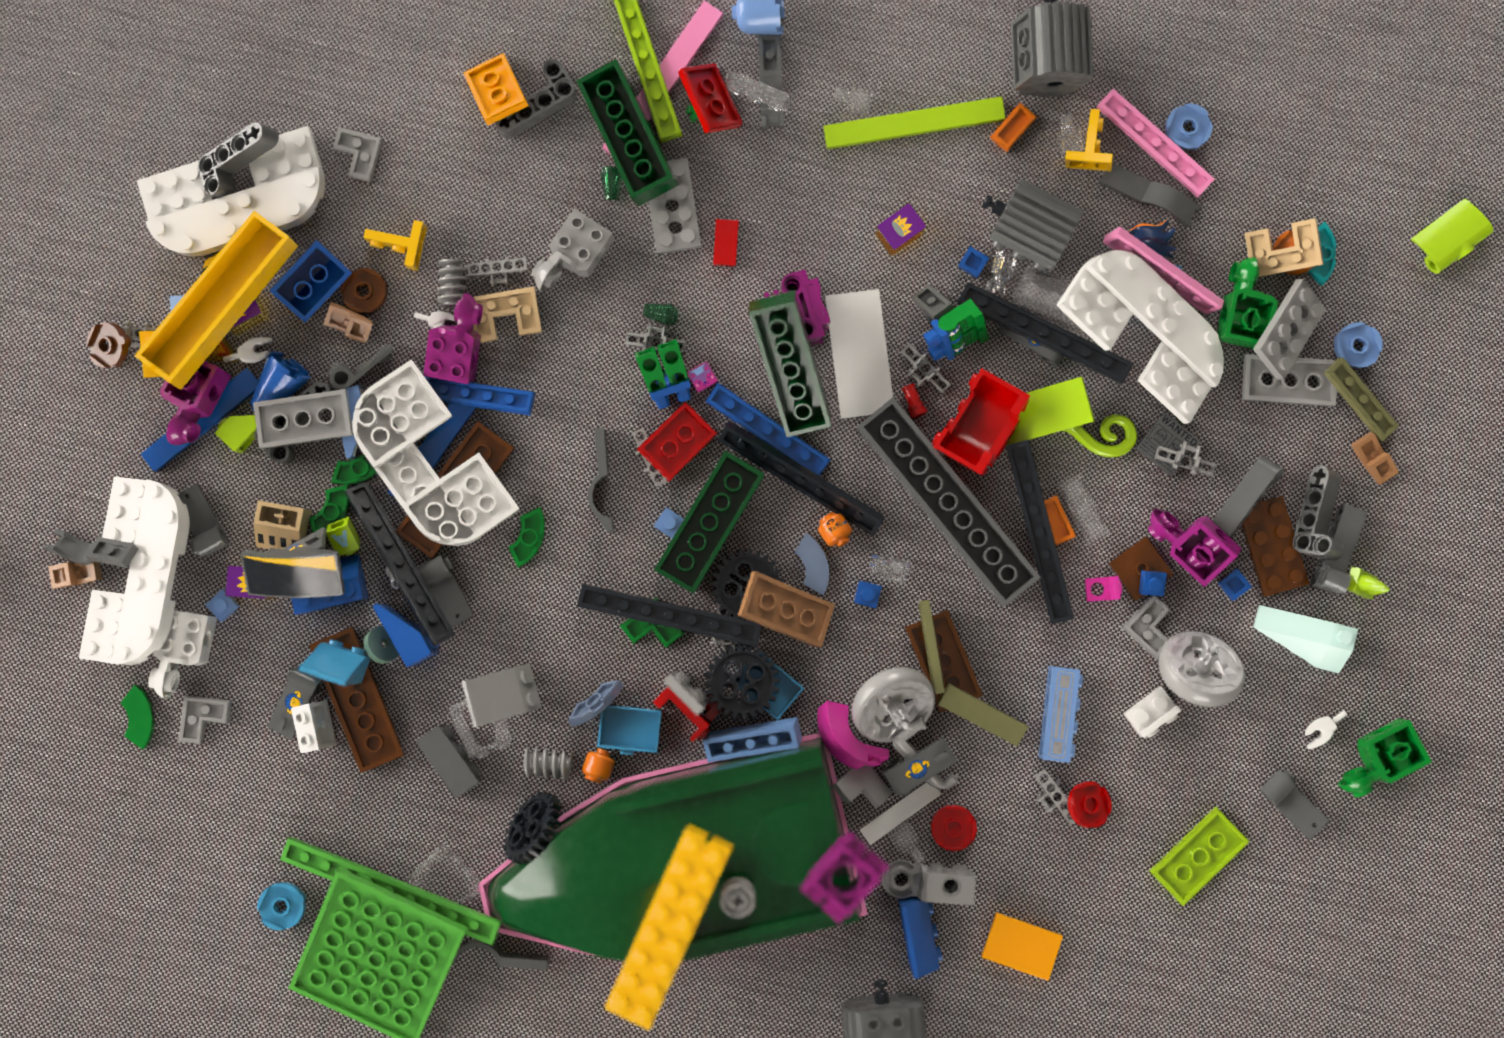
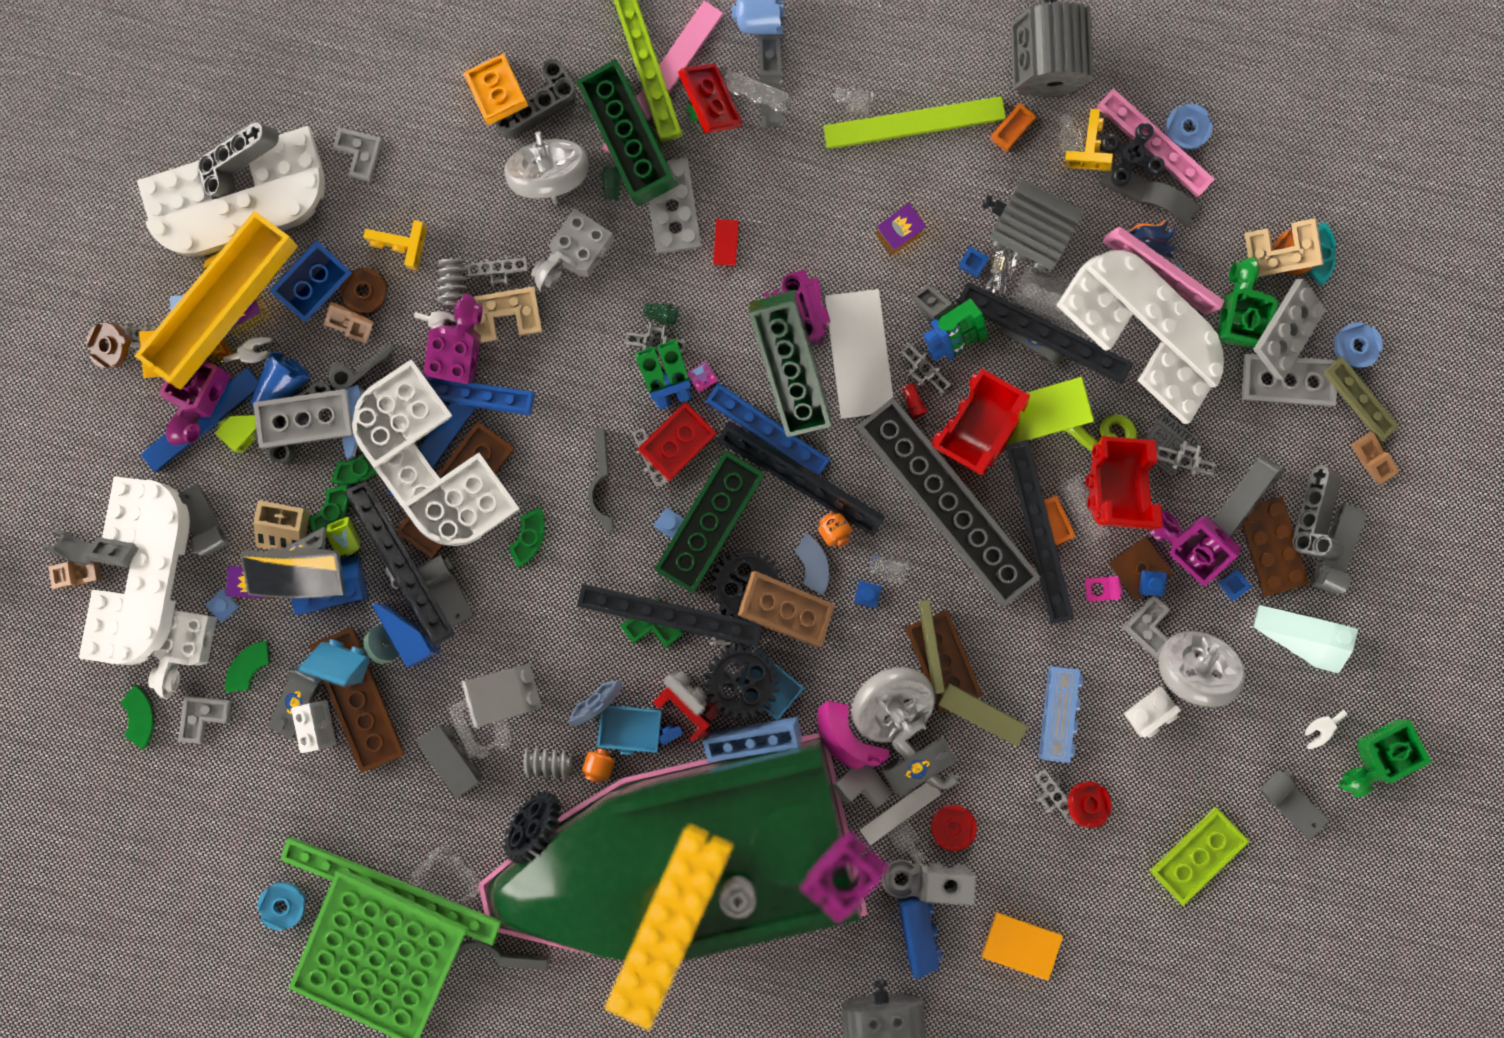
(245, 666): none -> green tile
(541, 160): none -> wheel
(670, 733): none -> blue plate
(1121, 483): none -> red cylinder
(1140, 159): none -> black gear
(1365, 584): lime tile -> none
(1453, 235): lime panel -> none

